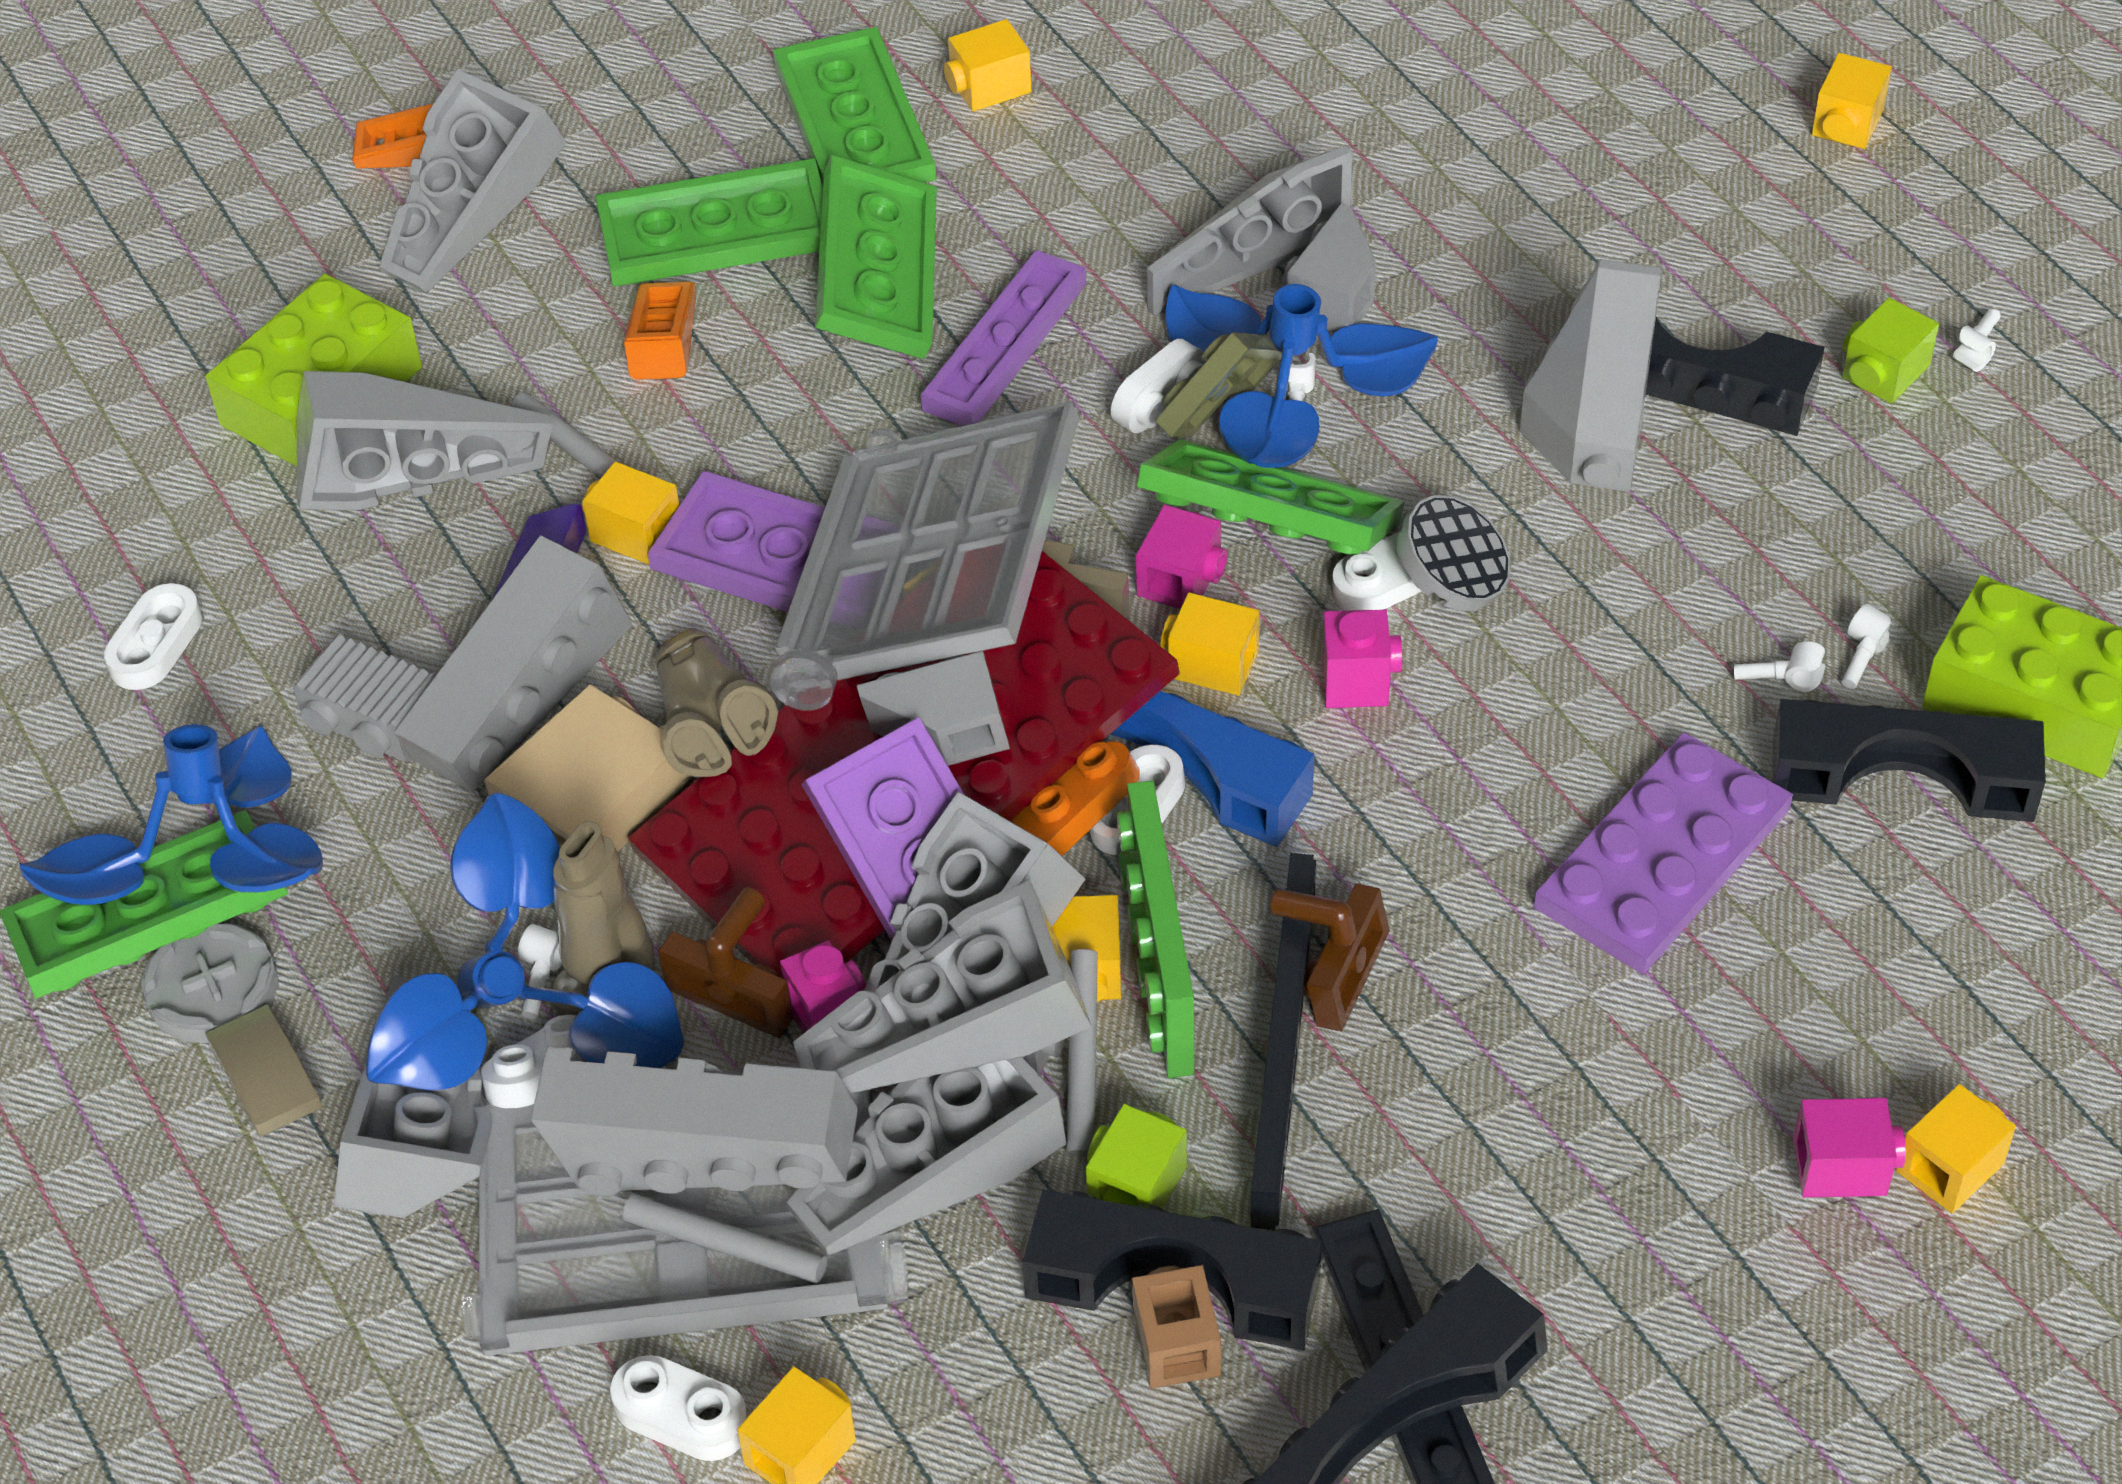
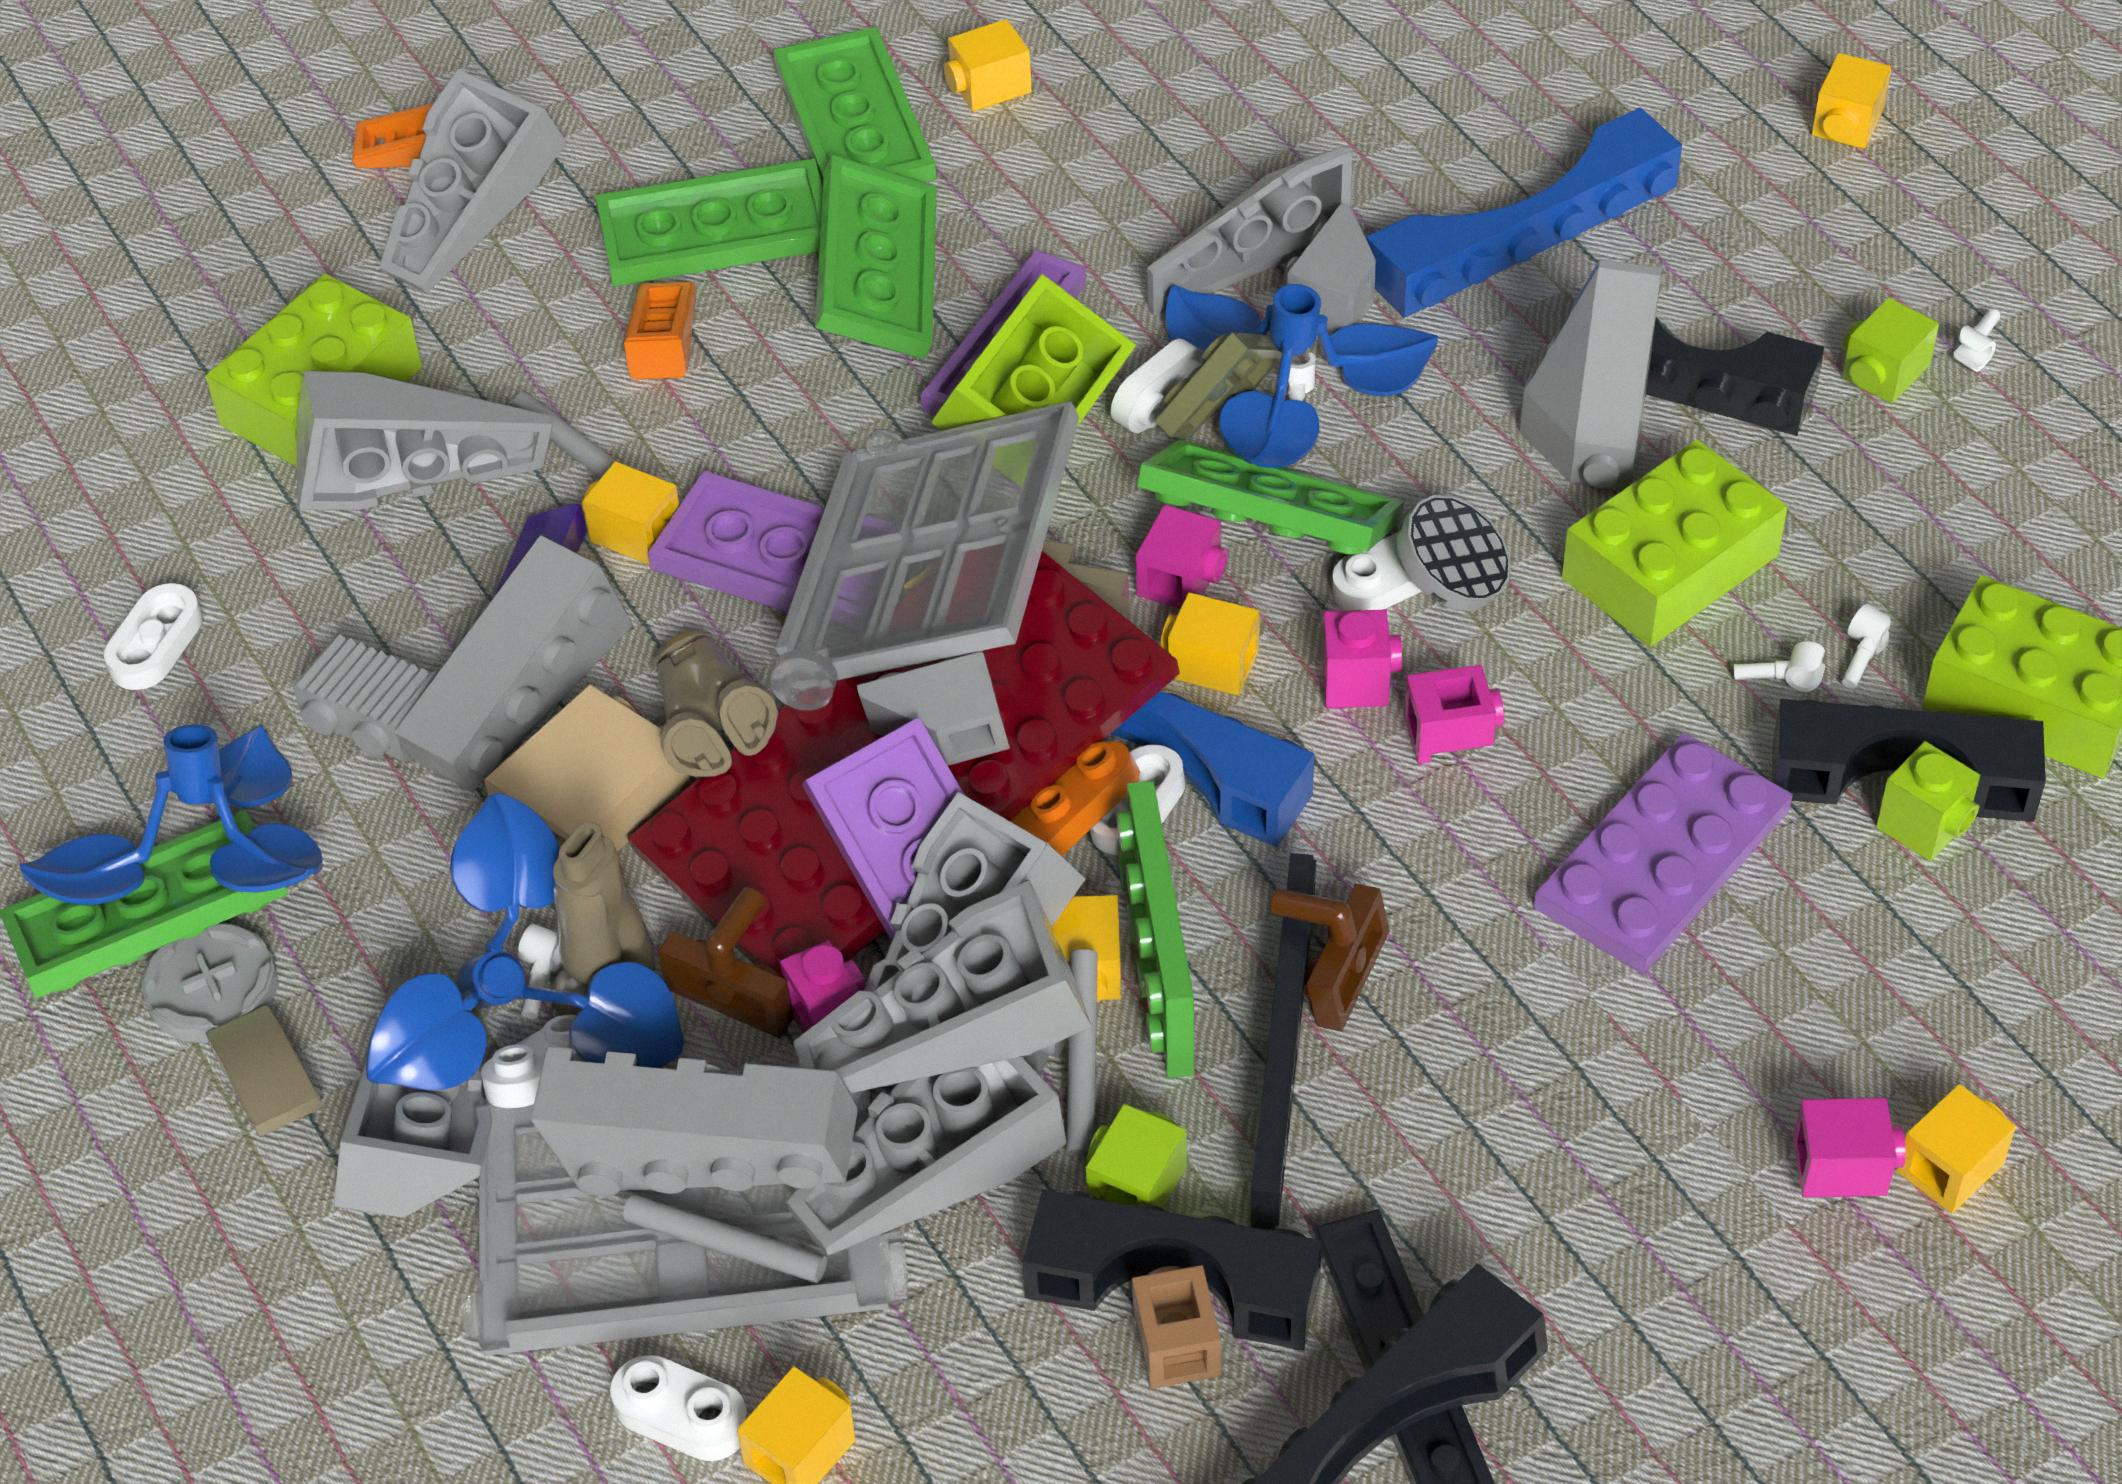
(1039, 358): none -> lime brick
(1438, 256): none -> blue arch
(1451, 711): none -> dark pink brick
(1673, 542): none -> lime brick
(1928, 801): none -> lime brick

